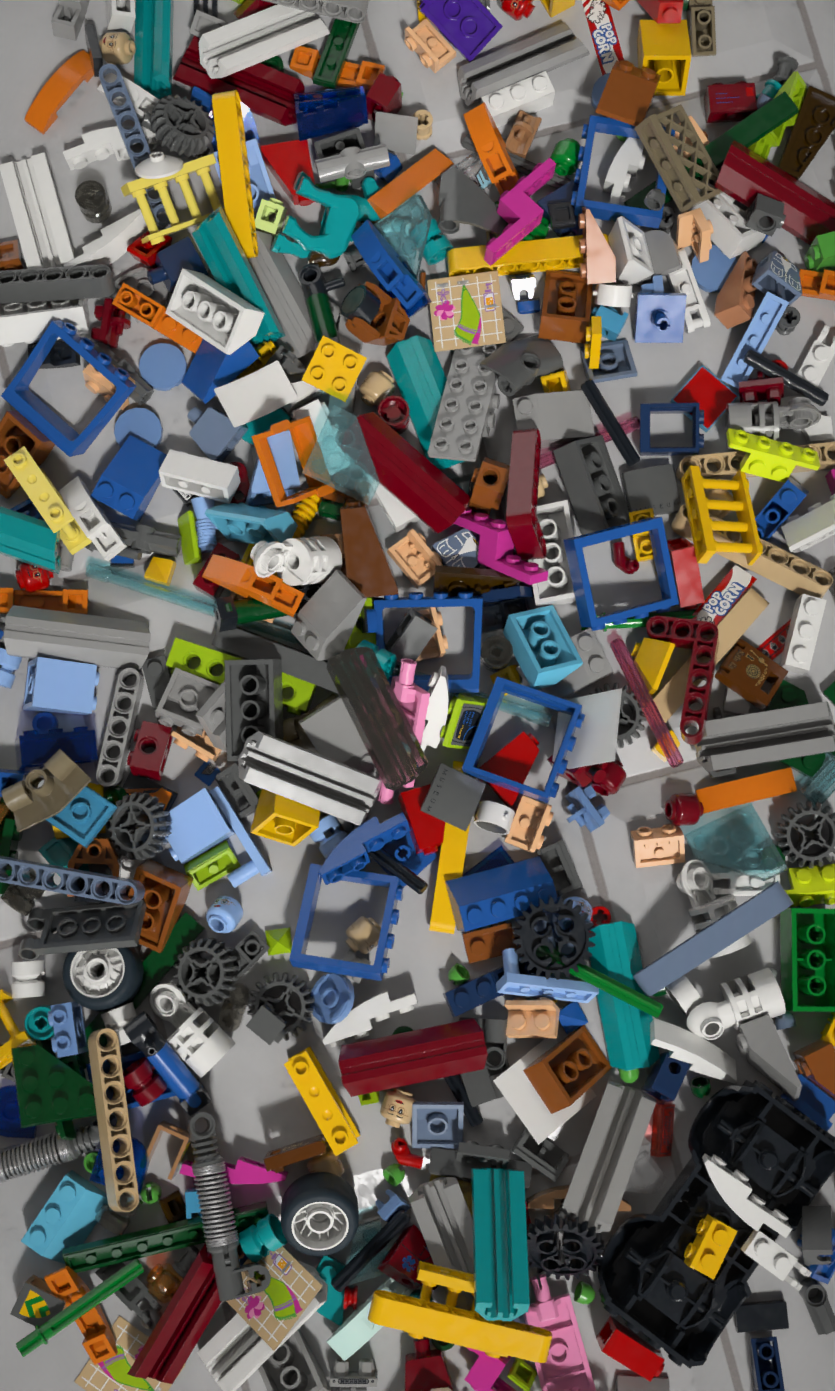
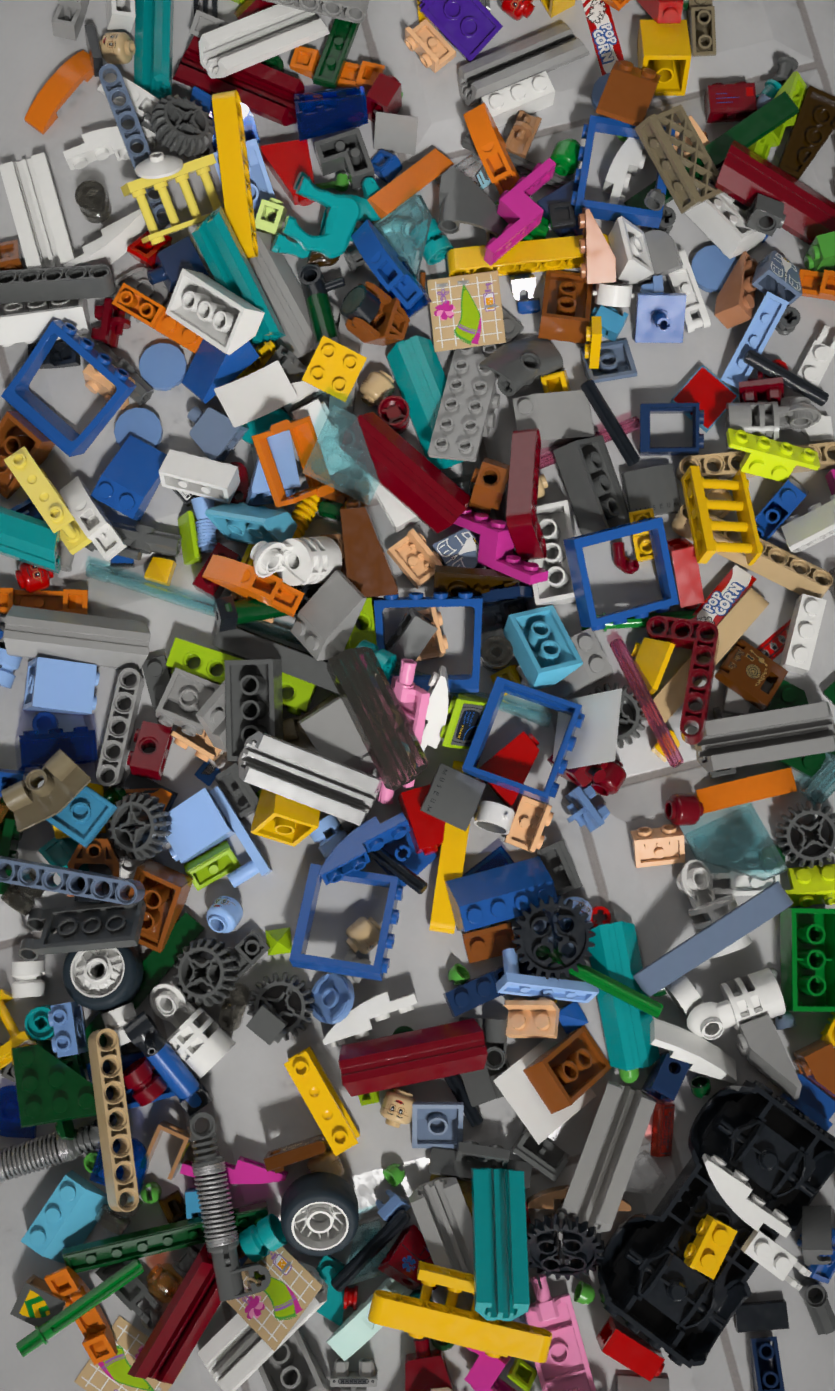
(352, 163): light grey piece -> none
(368, 621): blue piece -> none
(403, 1154): red arm -> none
(425, 121): tan bush -> none
(695, 232): light nougat bracket -> none

